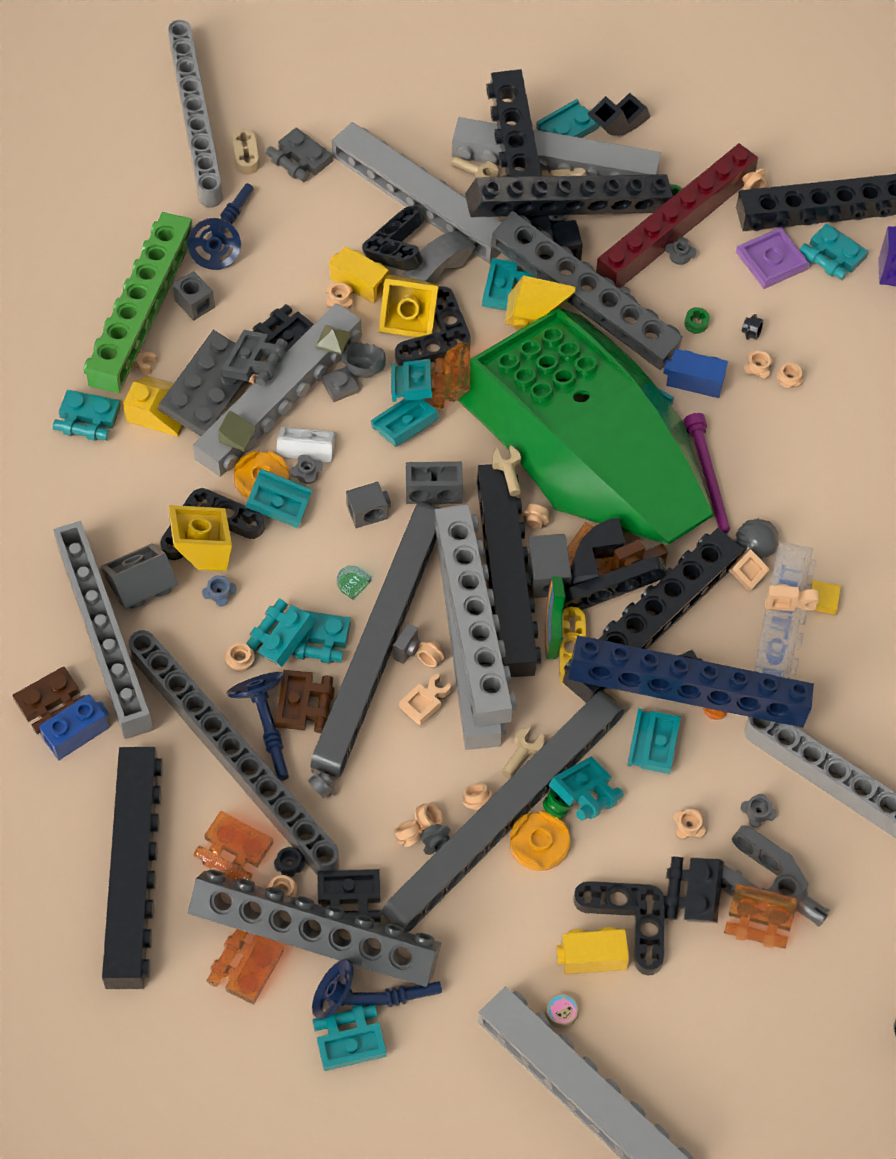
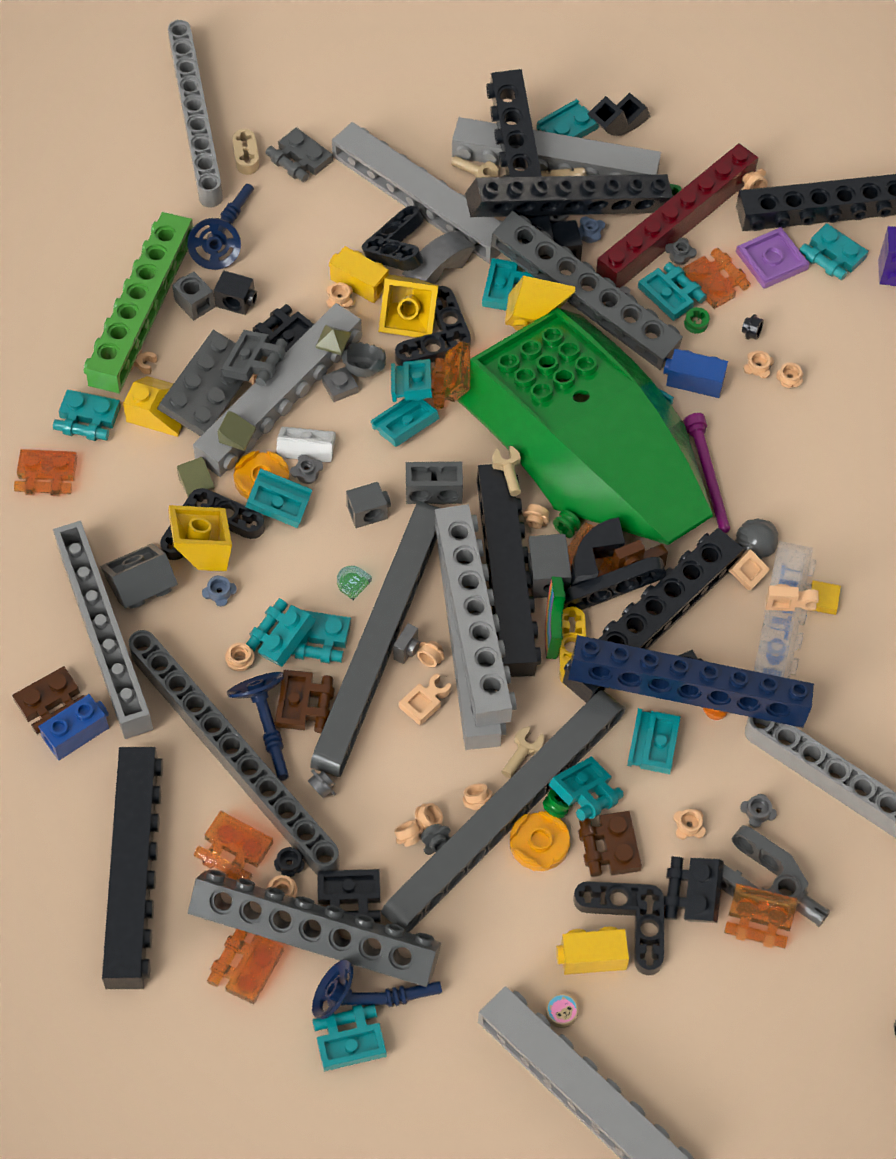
(45, 465): none -> clear orange plate
(194, 475): none -> olive slope
(235, 292): none -> black brick
(567, 523): none -> green bush
(590, 229): none -> sand blue plate
(619, 844): none -> reddish brown plate
(665, 293): none -> teal plate
(712, 283): none -> clear orange plate

